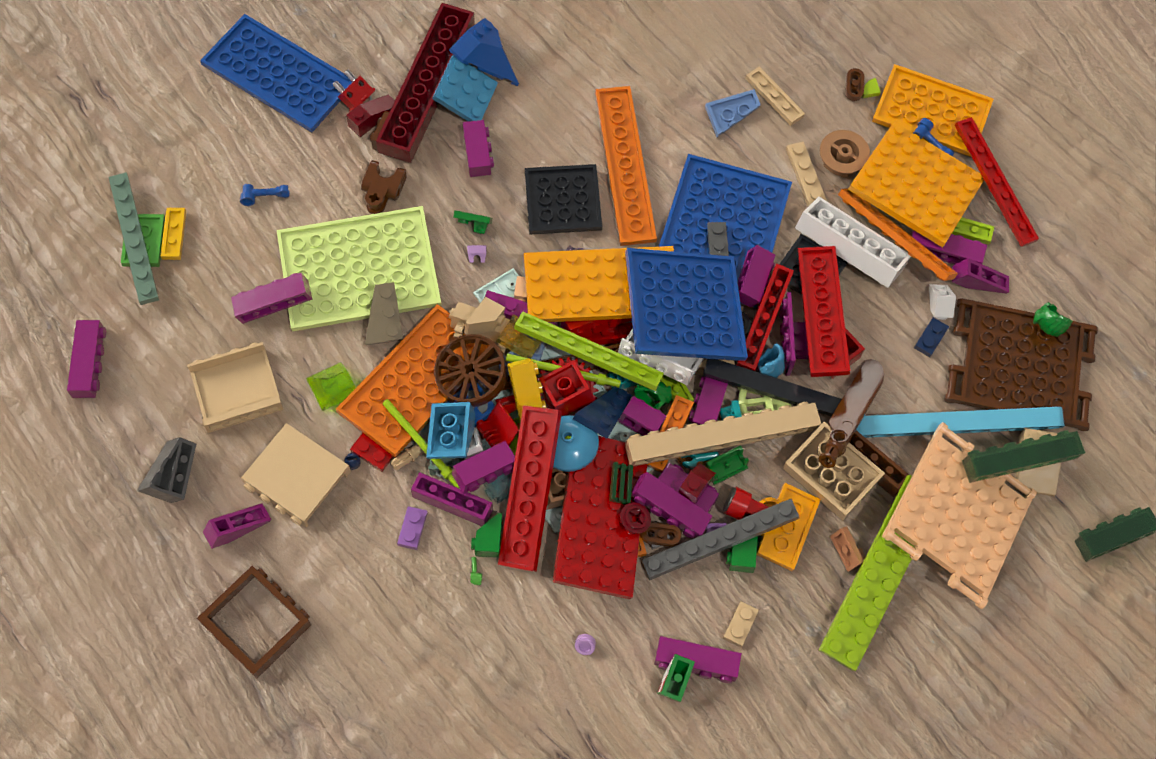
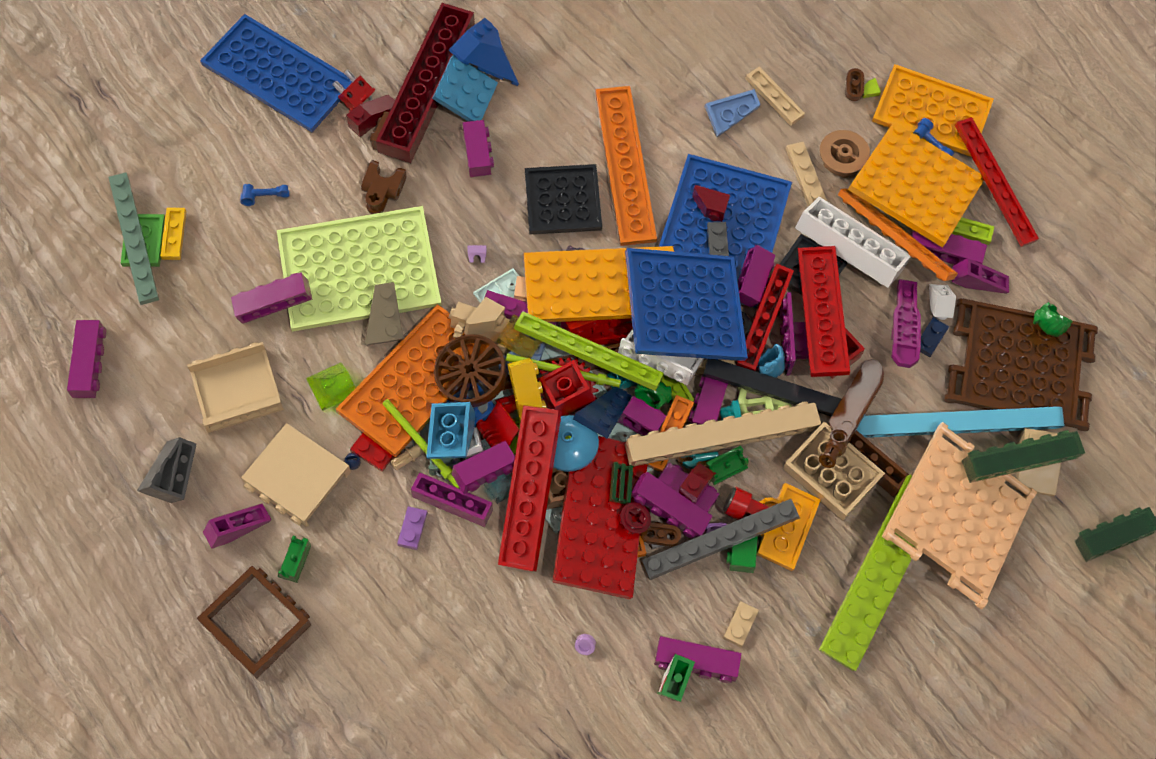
(295, 559): none -> green hinge
(476, 578): bright green hand -> none
(480, 222): green hinge -> none
(488, 538): green slope -> none
(711, 202): none -> dark red slope
(847, 549): nougat hinge -> none
(906, 326): none -> magenta piece

